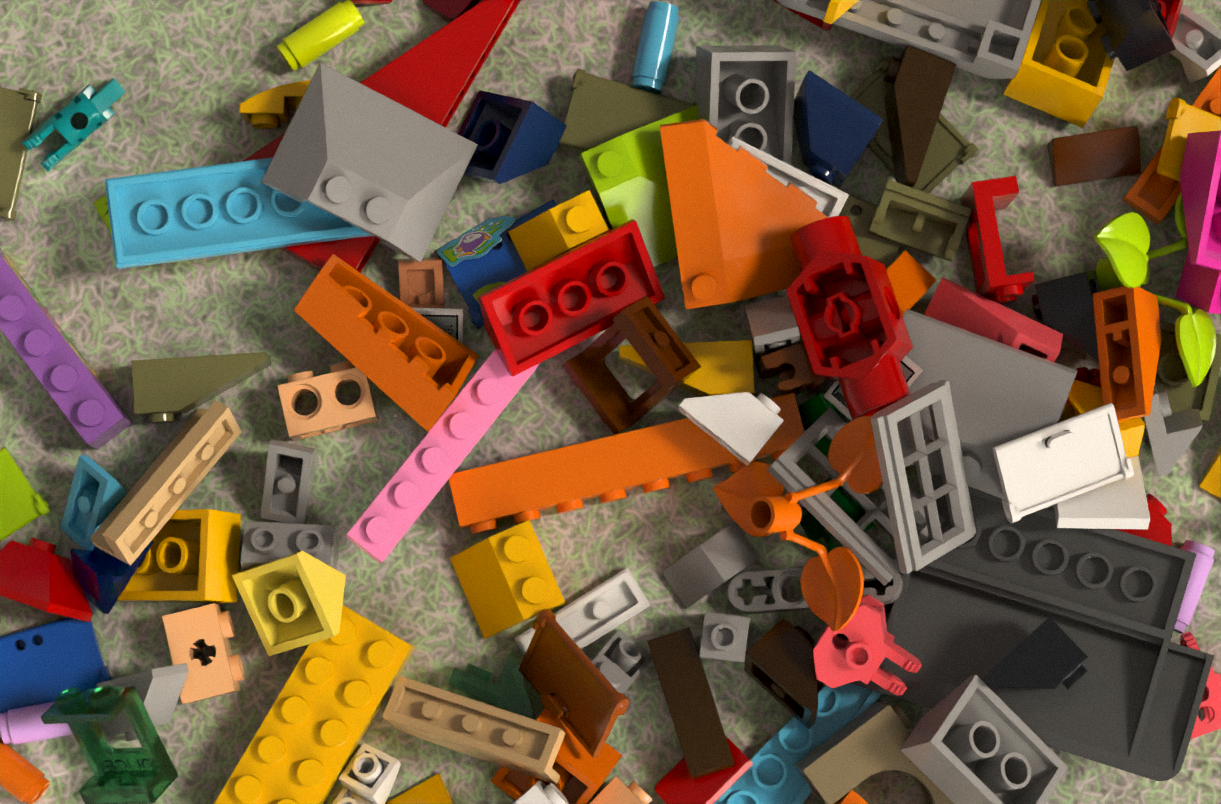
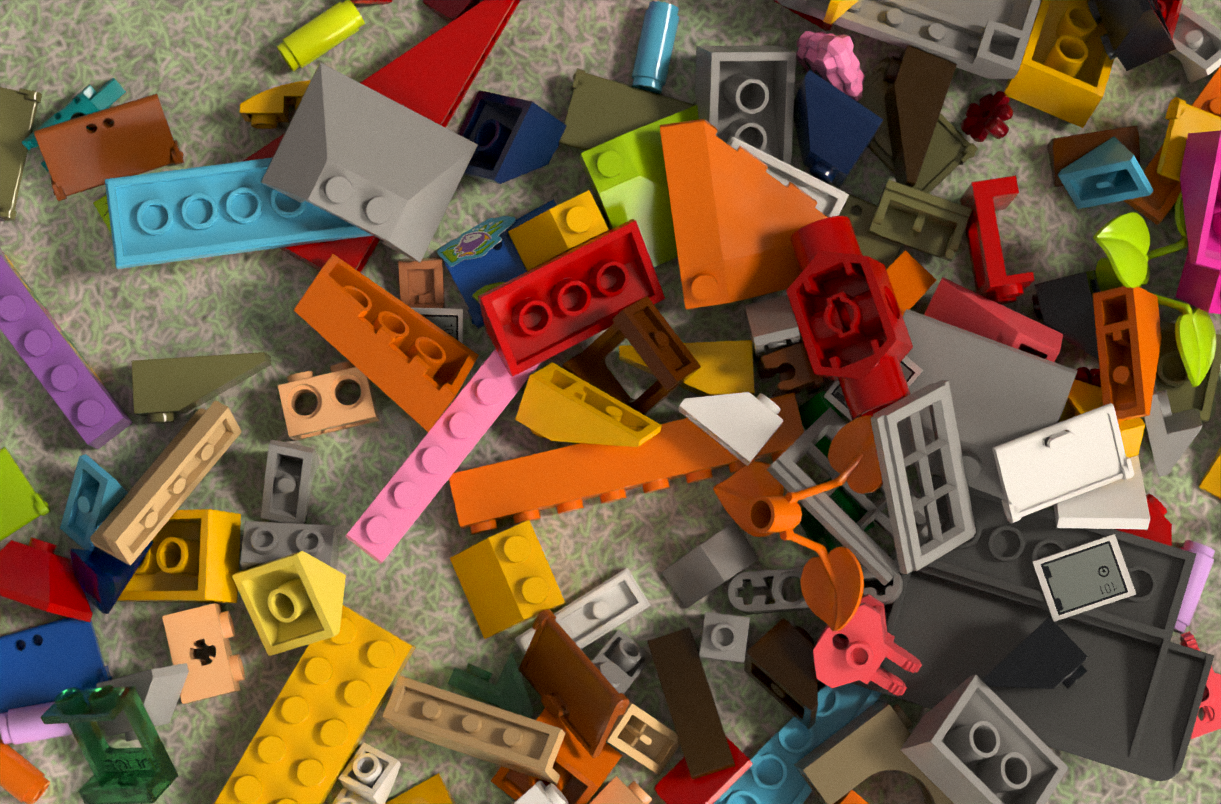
(129, 146): none -> dark orange door
(572, 410): none -> yellow slope
(644, 738): none -> tan slope
(832, 60): none -> bright pink rock
(988, 117): none -> dark red plant
(1084, 578): none -> sticker
(1105, 176): none -> medium azure slope

